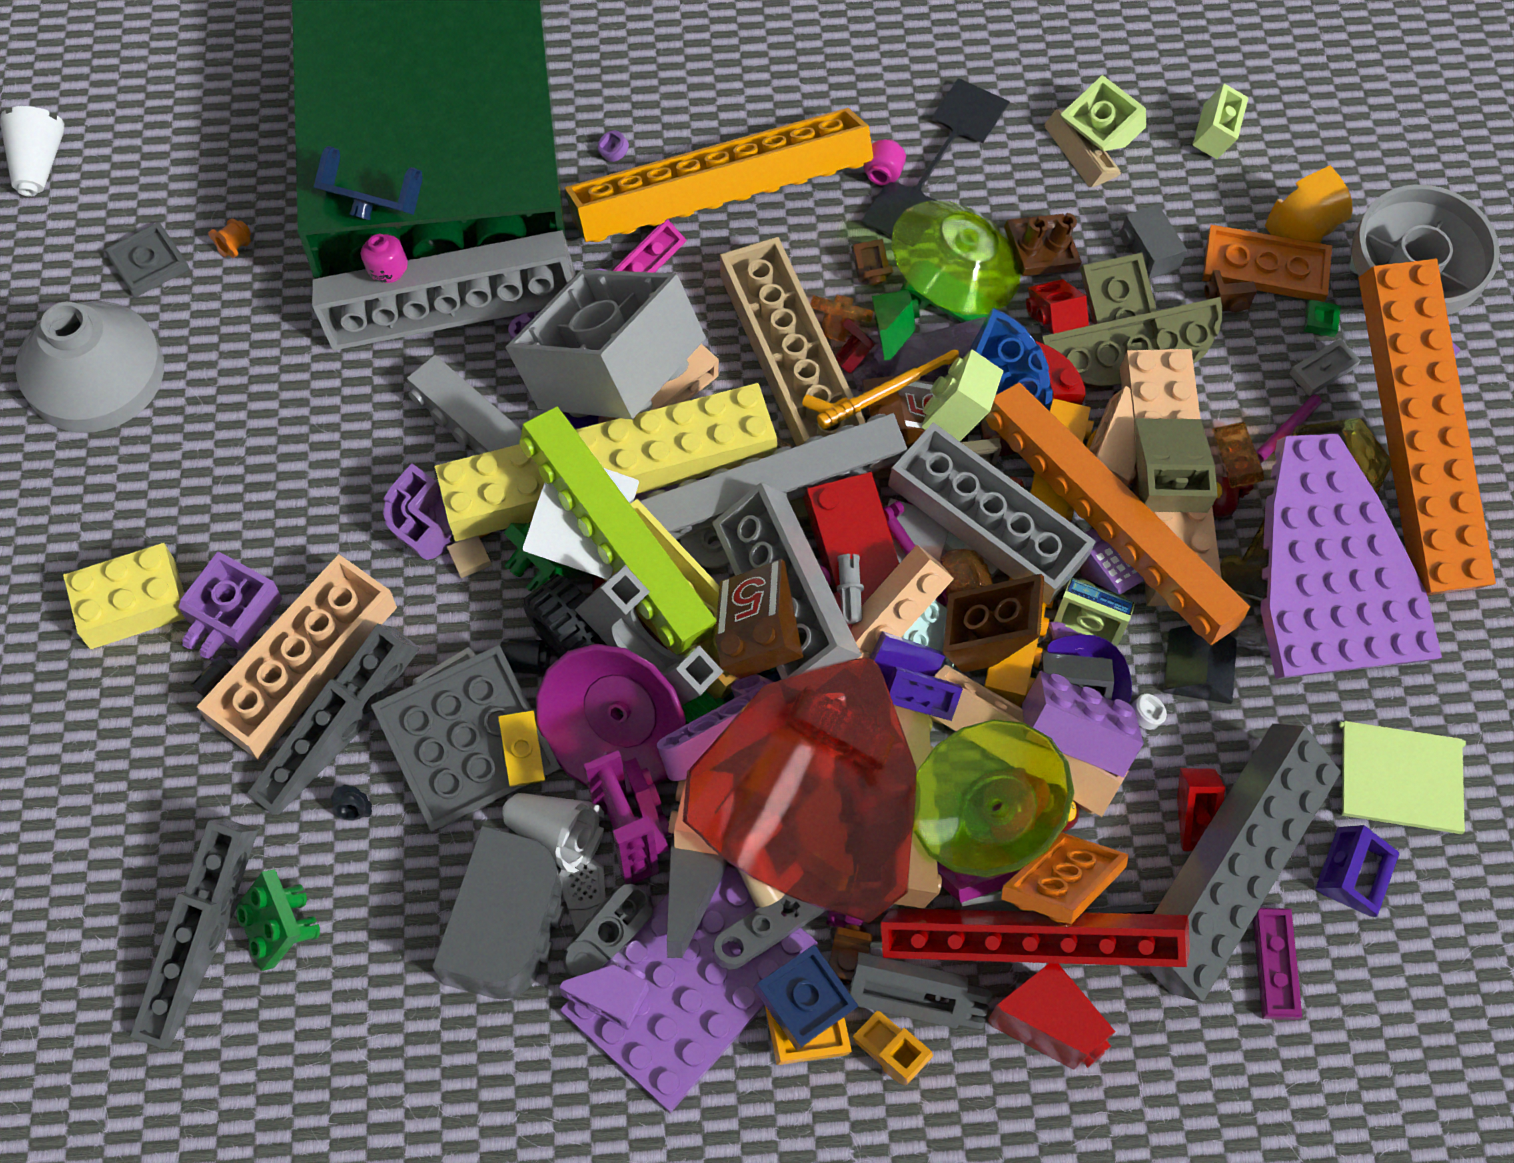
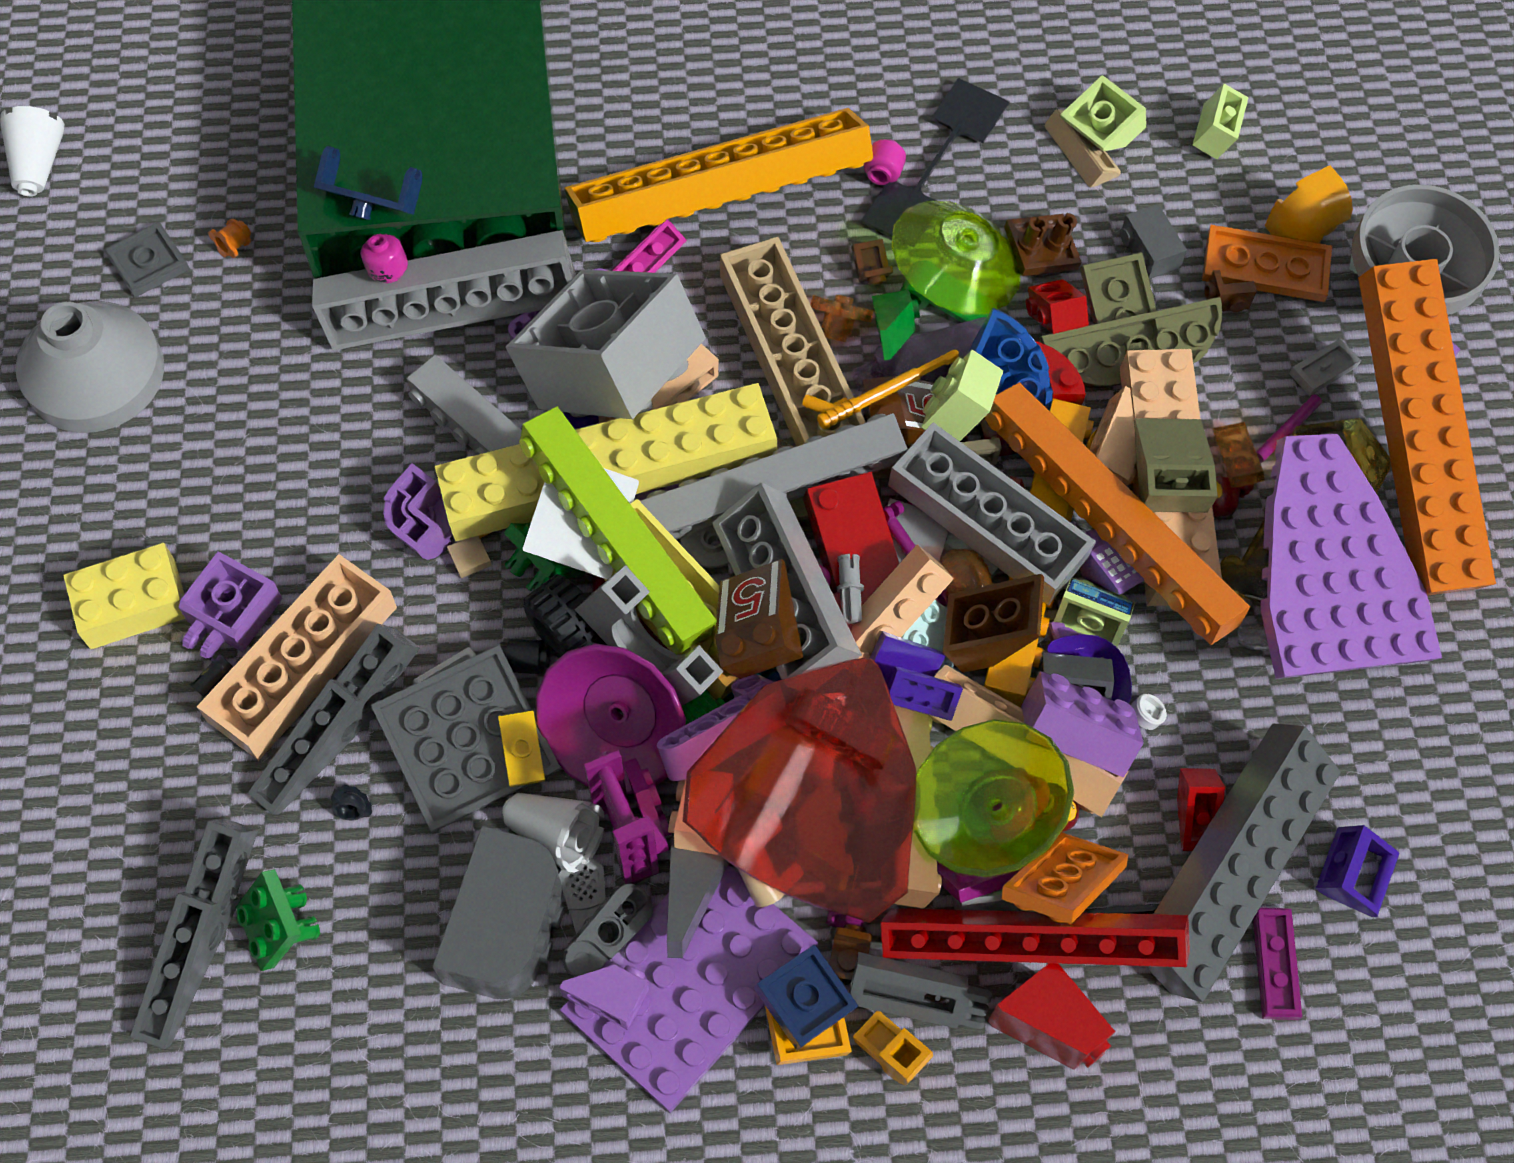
(613, 146): medium lavender tile -> none
(762, 930): dark grey piece -> none
(855, 348): dark red tile -> none
(1199, 668): black slope -> none
(1322, 318): green plate -> none
(1402, 777): yellowish green piece -> none

